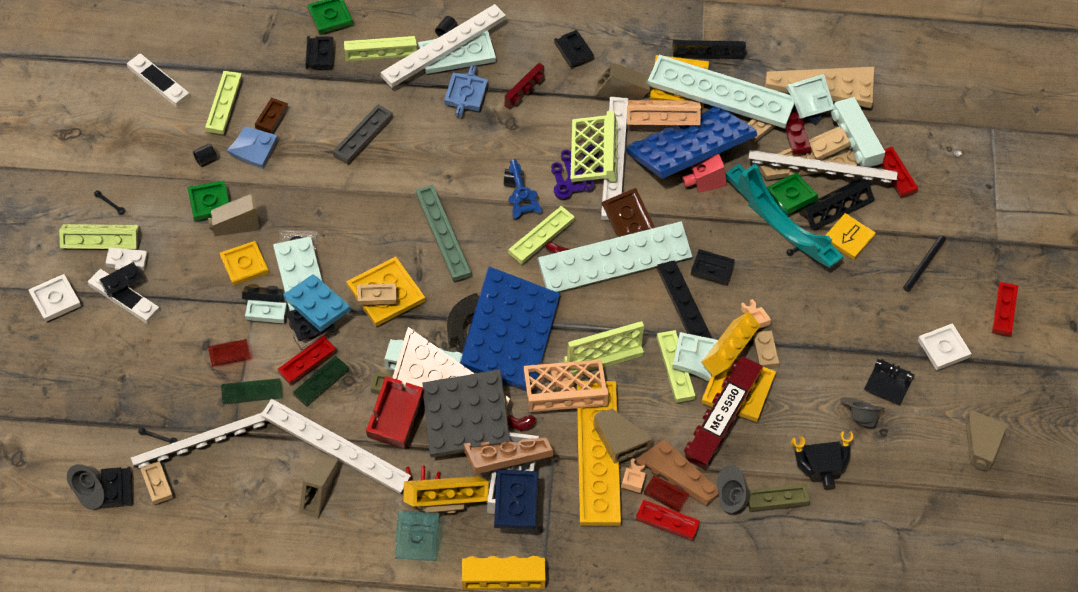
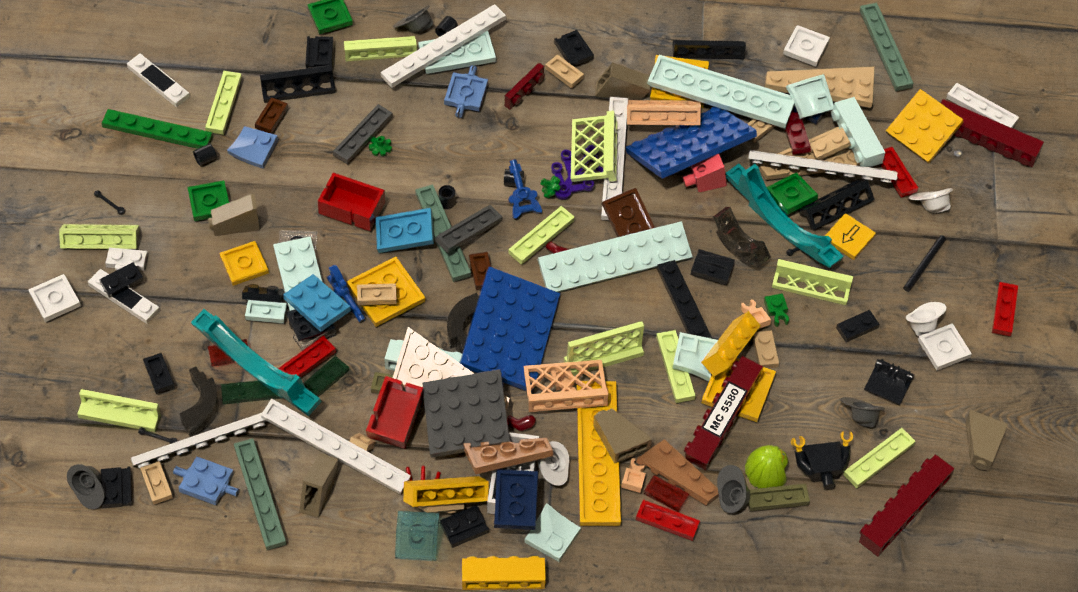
(119, 410): none -> yellowish green fence
(156, 129): none -> green plate
(158, 373): none -> black plate
(205, 410): none -> clear smoke arch
(206, 480): none -> medium blue plate
(259, 494): none -> sand green plate
(282, 384): none -> teal slope
(297, 80): none -> black fence
(341, 289): none -> blue piece
(351, 201): none -> red piece
(363, 441): none -> tan plate
(380, 145): none -> green plant
(404, 230): none -> dark azure plate
(417, 22): none -> dark grey piece
(447, 191): none -> black beam
(464, 526): none -> black plate
(468, 228): none -> dark grey plate
(479, 264): none -> reddish brown plate
(550, 186): none -> green plant
(552, 533): none -> light aqua plate
(556, 467): none -> white piece
(564, 71): none -> tan plate
(738, 242): none -> clear smoke arch
(766, 467): none -> lime hair
(777, 307): none -> green plate
(806, 45): none -> white plate
(813, 278): none -> yellowish green fence
(857, 326): none -> black plate
(879, 458): none -> yellowish green plate
(886, 47): none -> sand green plate
(906, 505): none -> dark red brick
(924, 126): none -> yellow plate
(925, 317): none -> white piece
(934, 201): none -> white piece
(980, 105): none -> white plate
(996, 136): none -> dark red brick

